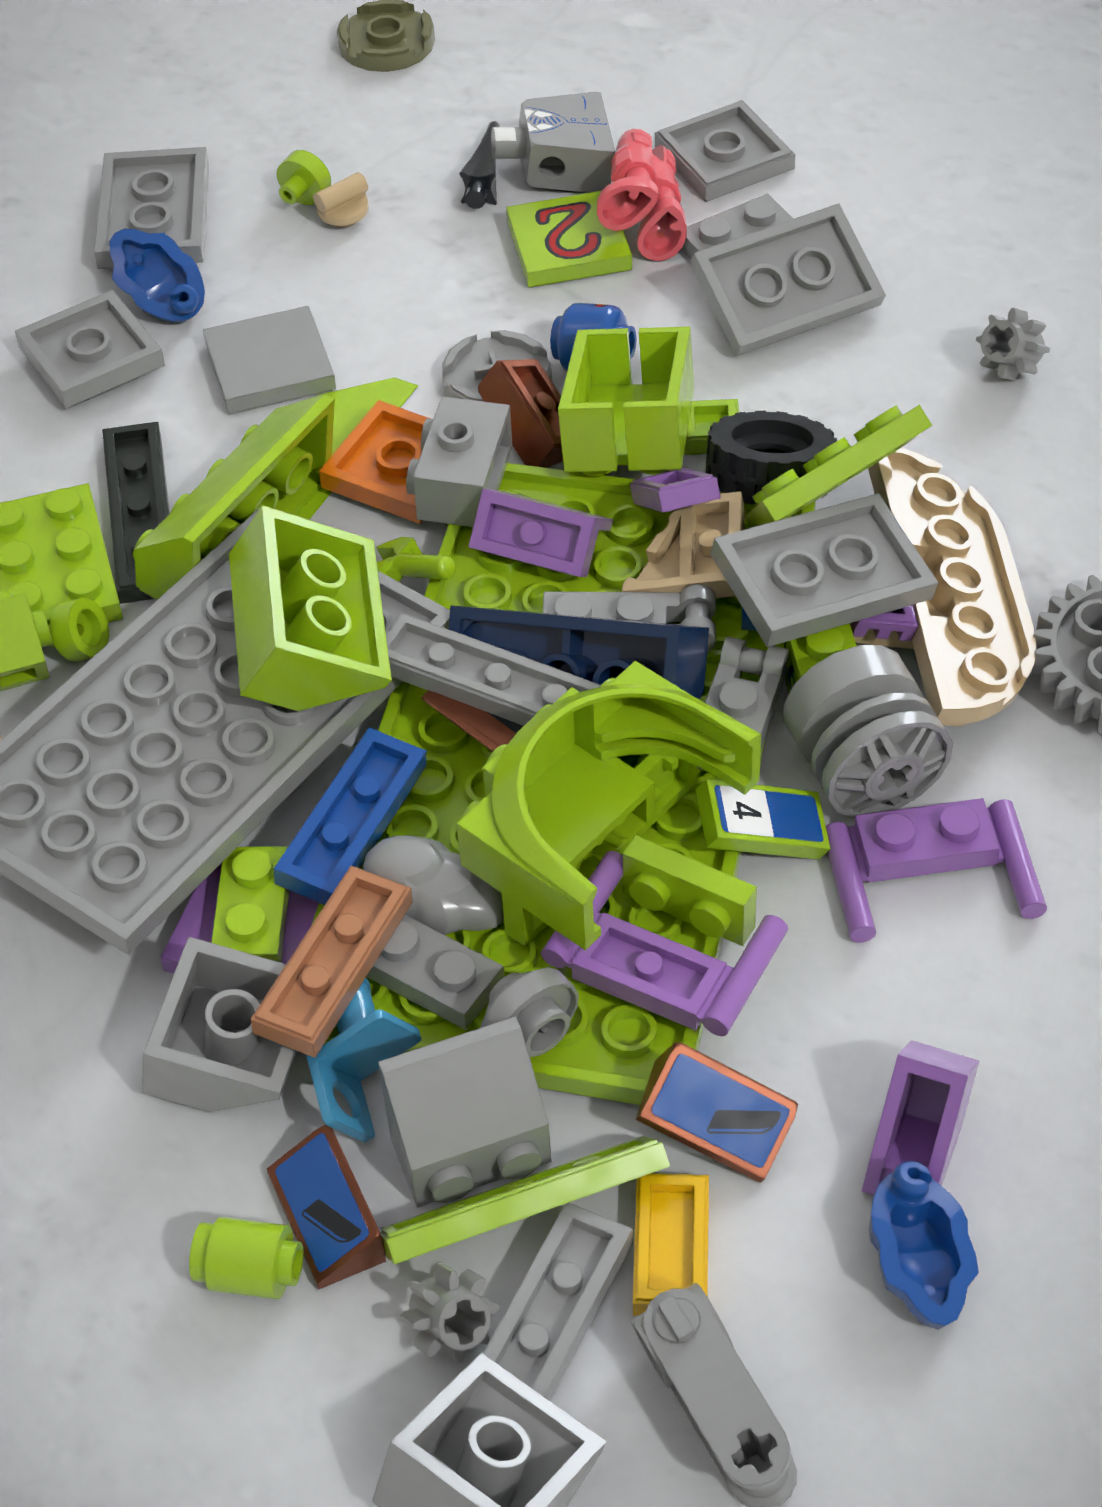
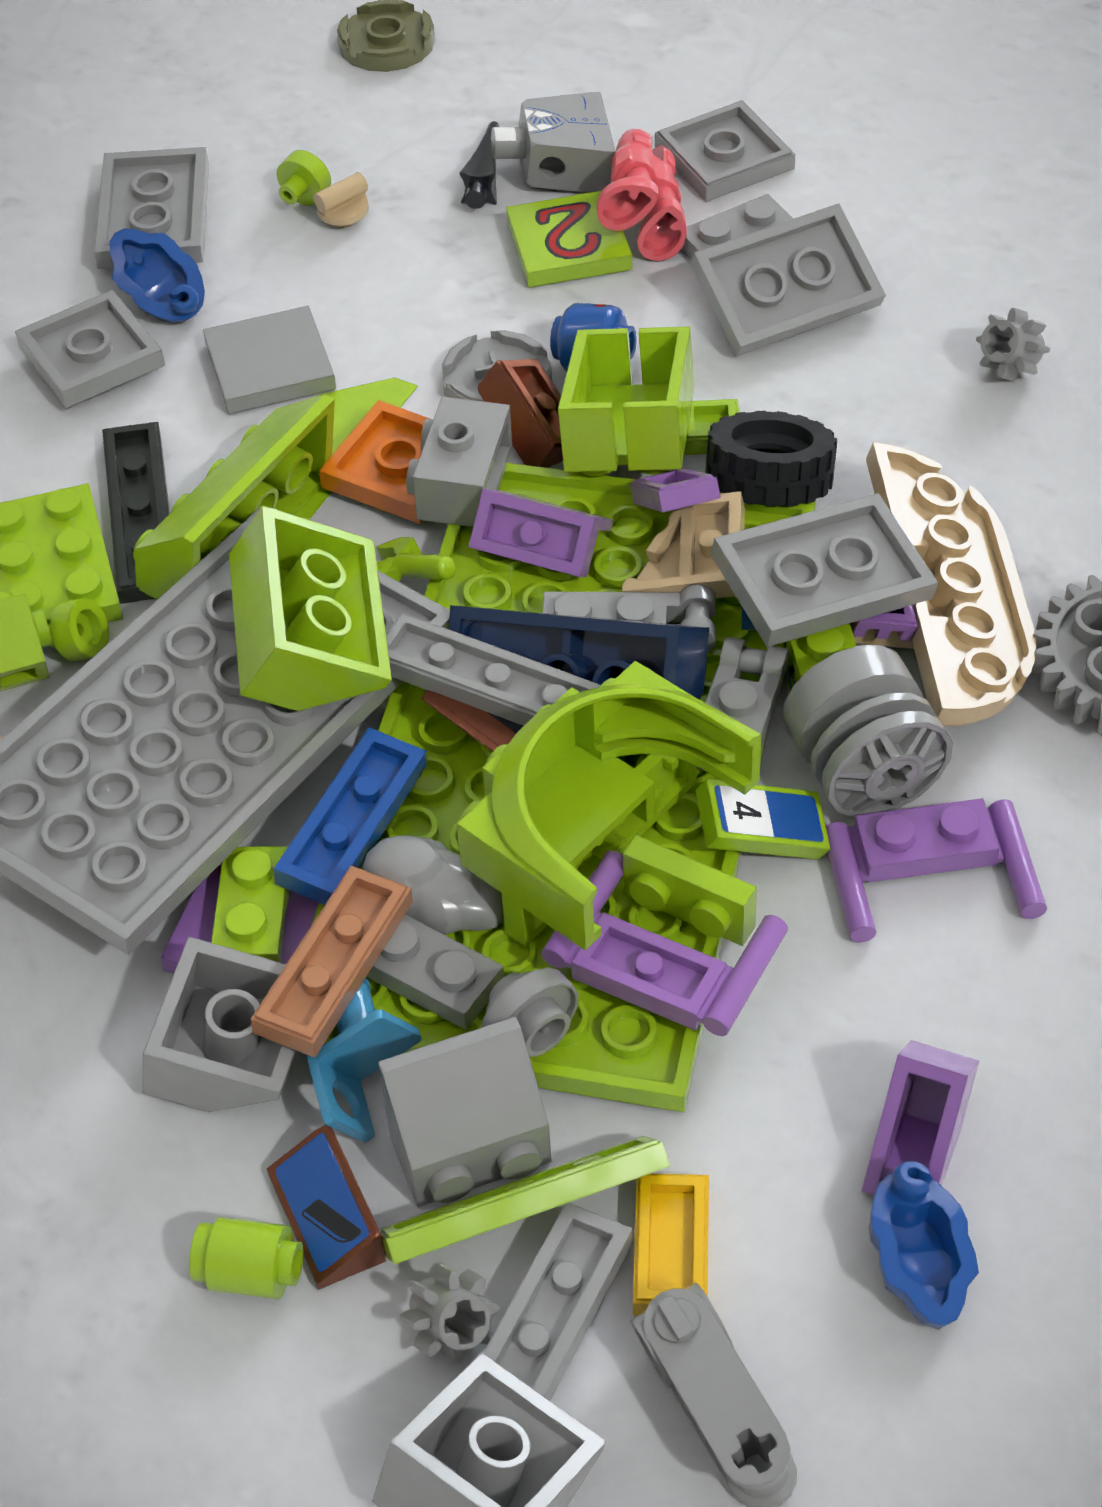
(716, 1110): slope -> none
(837, 465): lime plate -> none

